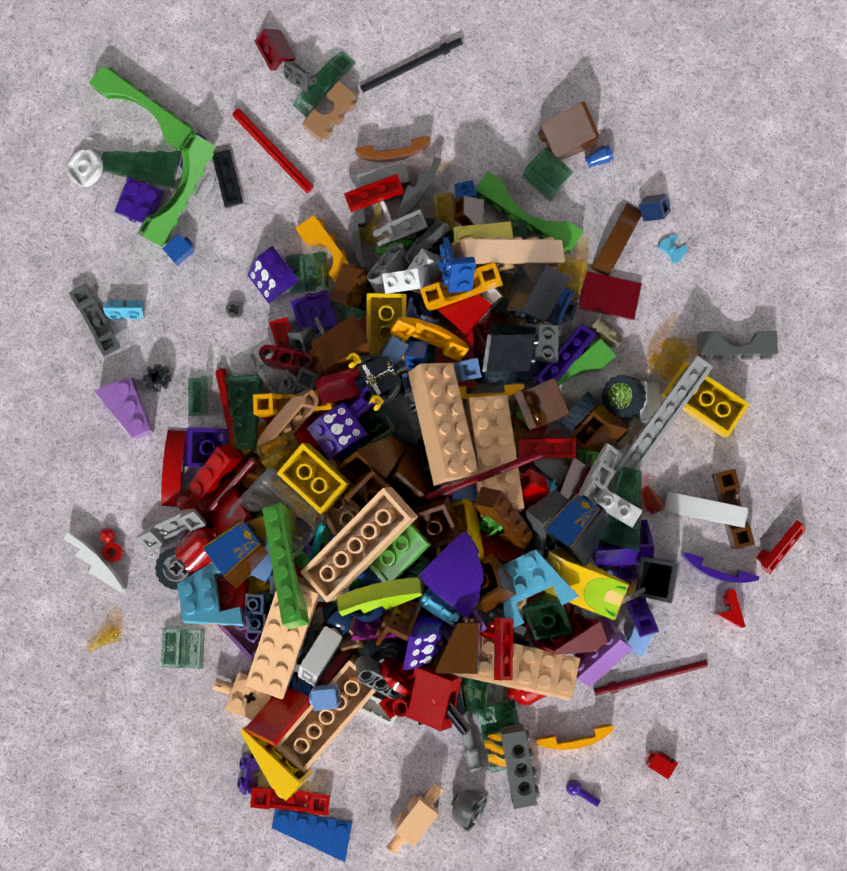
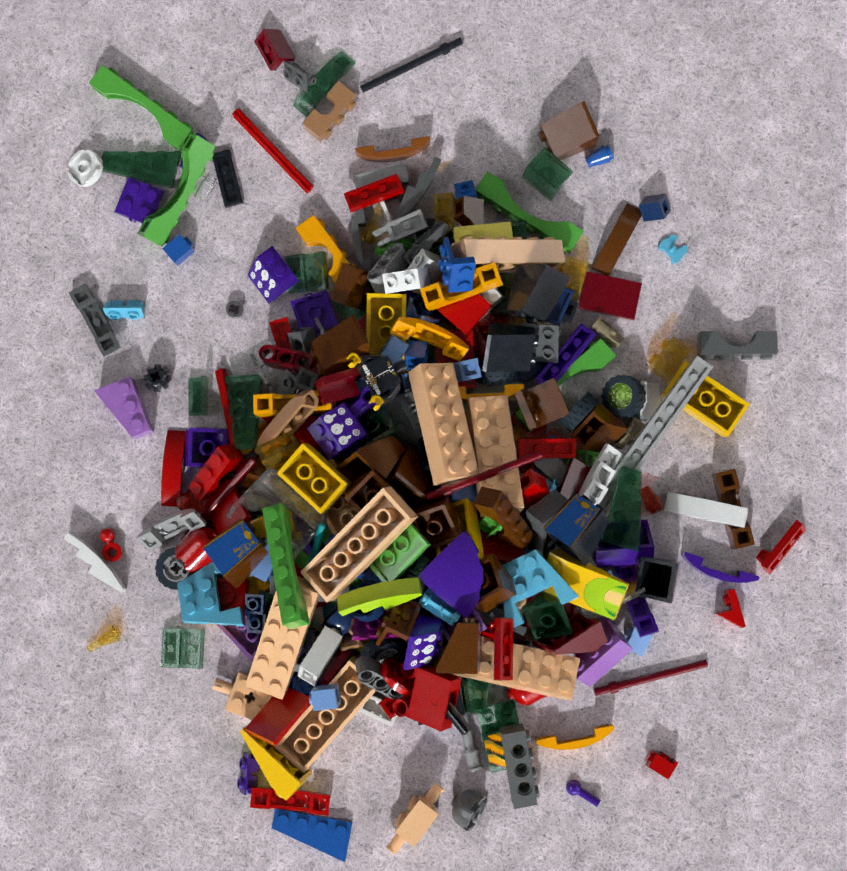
(619, 507): white brick -> none

